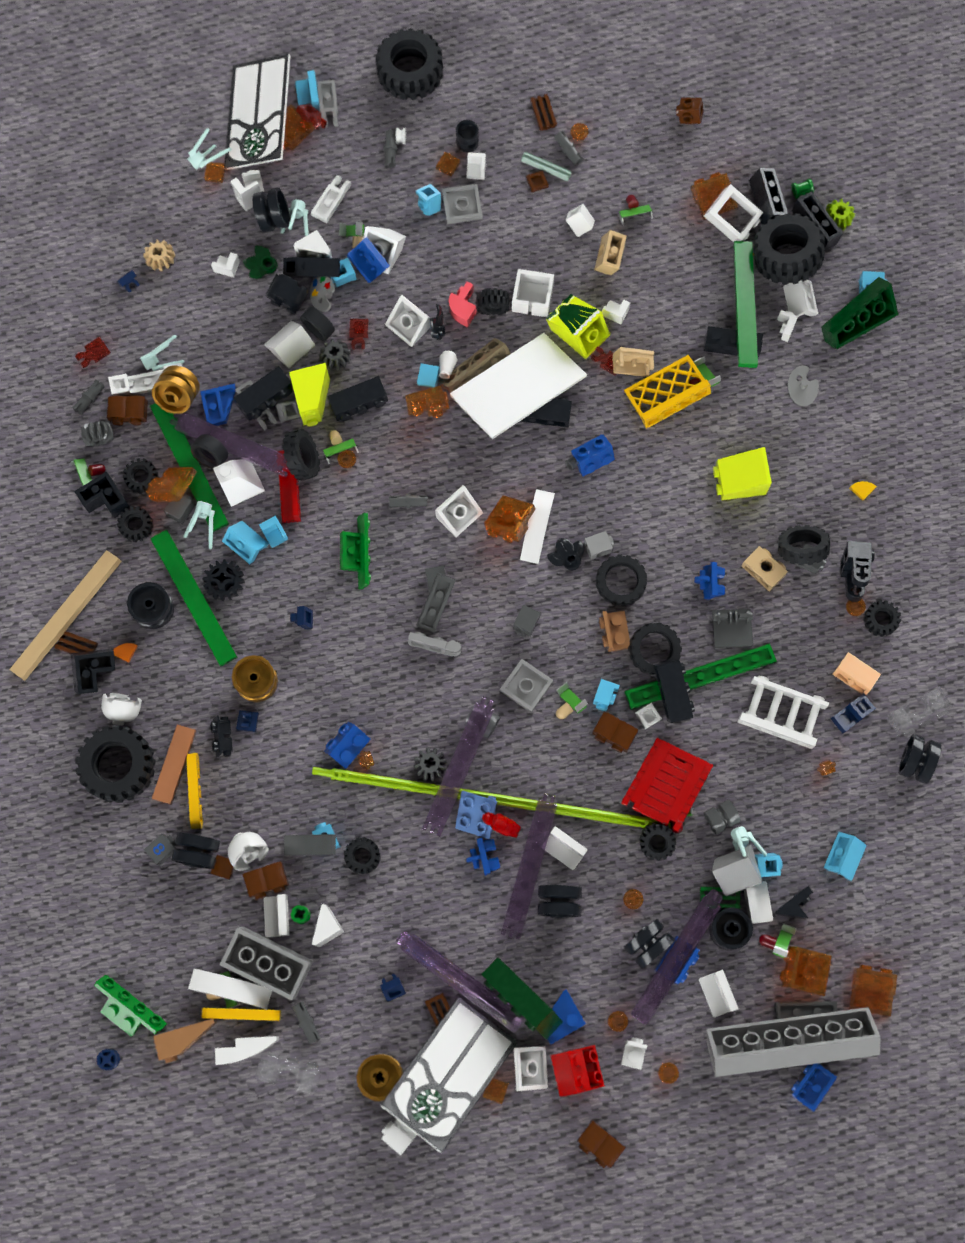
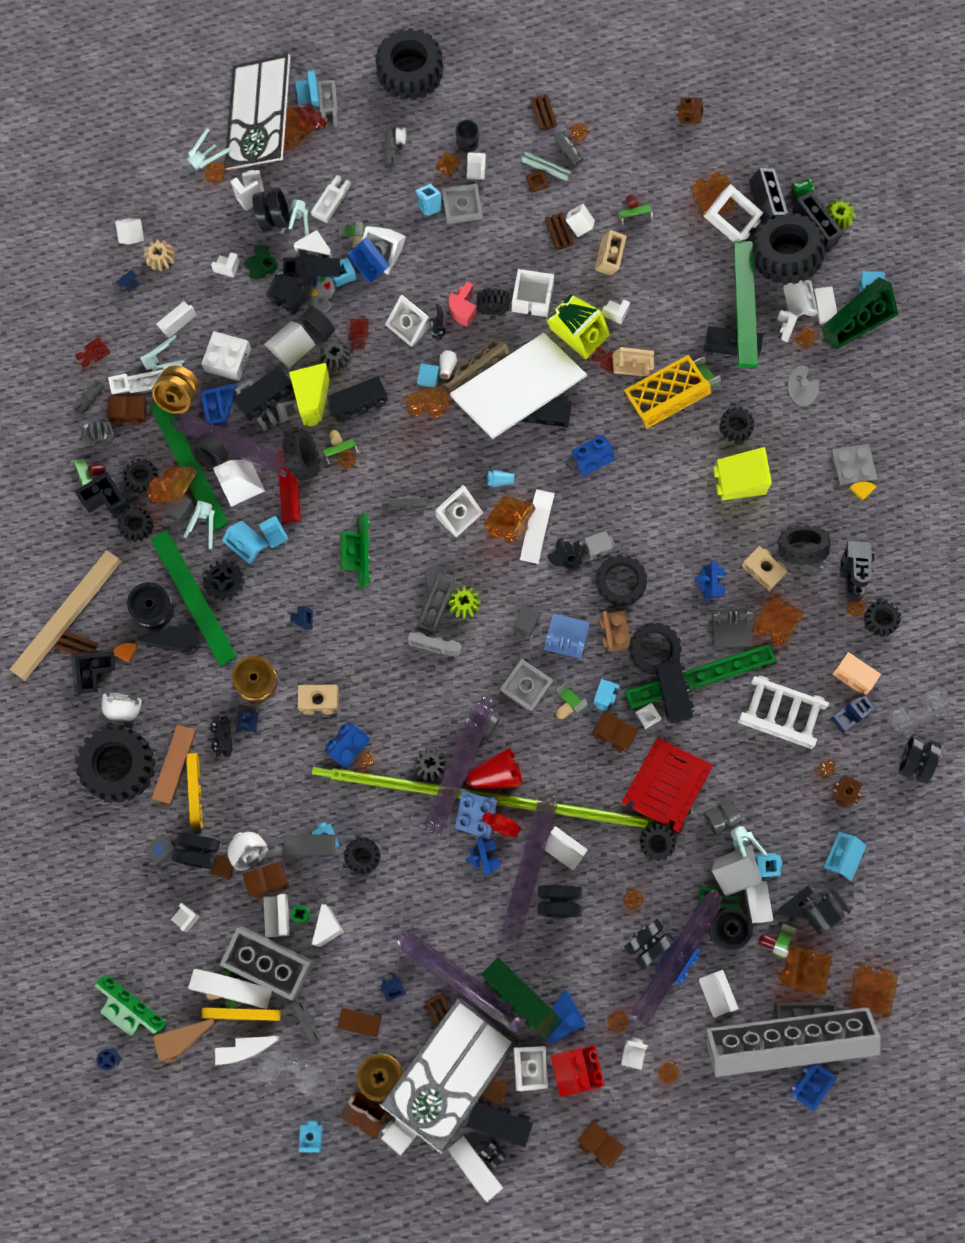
(129, 231): none -> white panel
(176, 319): none -> white panel
(179, 639): none -> black slope
(185, 917): none -> white panel
(226, 356): none -> white brick
(308, 693): none -> tan brick
(314, 1145): none -> medium azure brick
(359, 1022): none -> reddish brown tile
(364, 1114): none -> reddish brown brick
(466, 608): none -> lime gear
(475, 1169): none -> white slope
(489, 1151): none -> black wheel
(496, 772): none -> red cone
(499, 478): none -> medium azure cone
(500, 1123): none -> black brick
(554, 218): none -> reddish brown tile
(566, 636): none -> medium blue hinge
(737, 414): none -> black tyre
(777, 620): none -> clear orange plate
(805, 337): none -> clear orange plate
(825, 303): none -> white tile
(827, 911): none -> black brick
(849, 785): none -> reddish brown brick
(854, 464): none -> light grey plate

